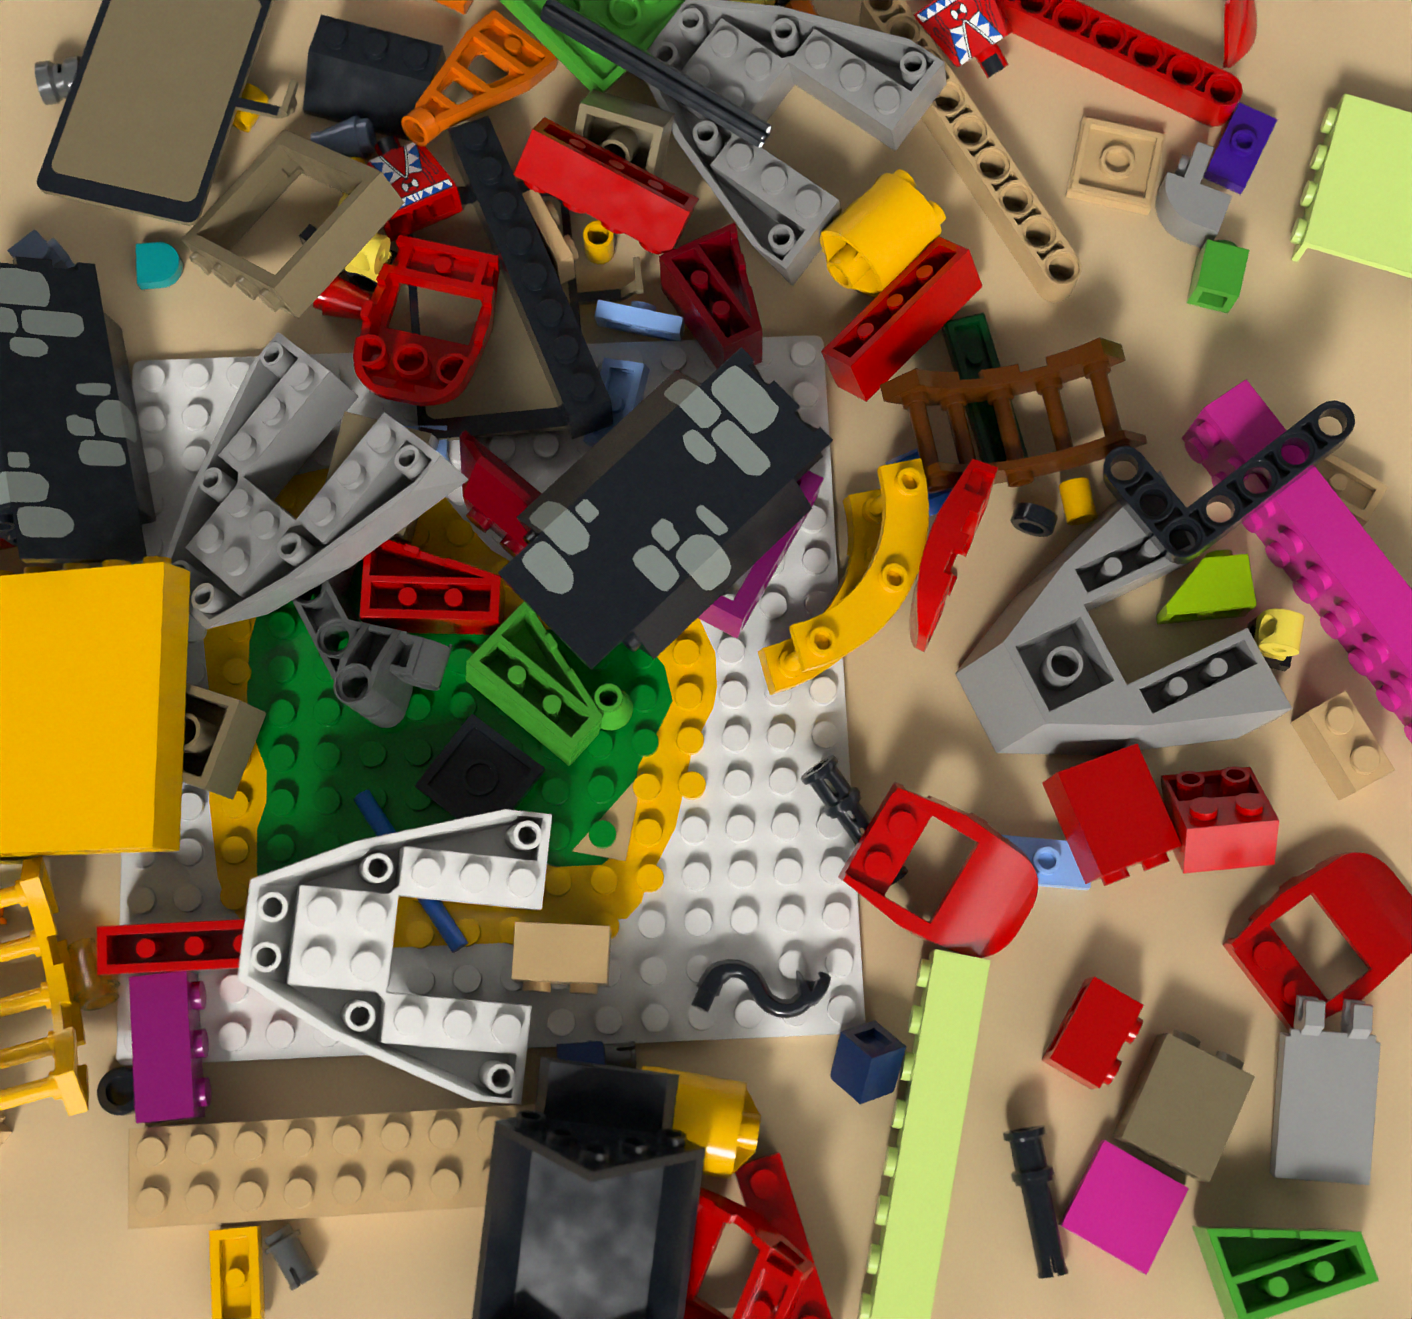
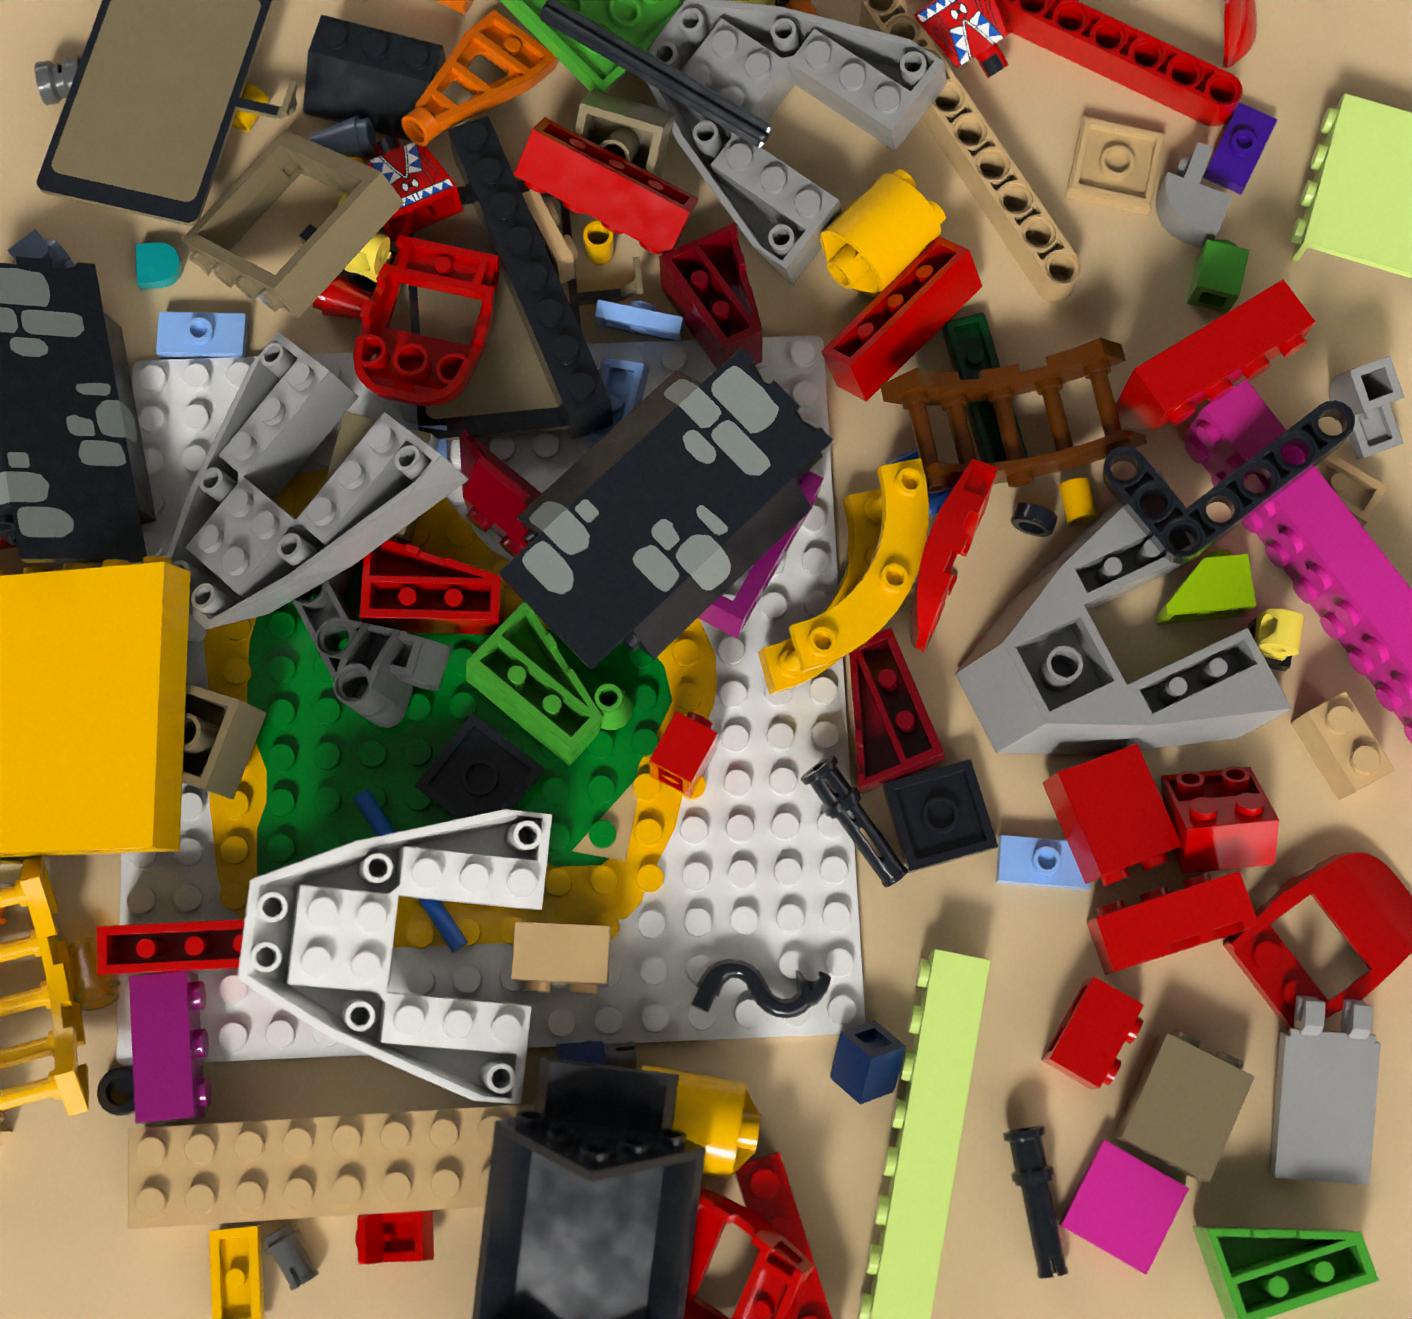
(201, 335): none -> light blue plate
(395, 1237): none -> red bracket
(684, 752): none -> red brick
(889, 715): none -> dark red wedge
(939, 816): none -> black plate
(987, 895): red slope -> none
(1171, 921): none -> red wedge
(1214, 358): none -> red slope
(1369, 394): none -> light grey brick

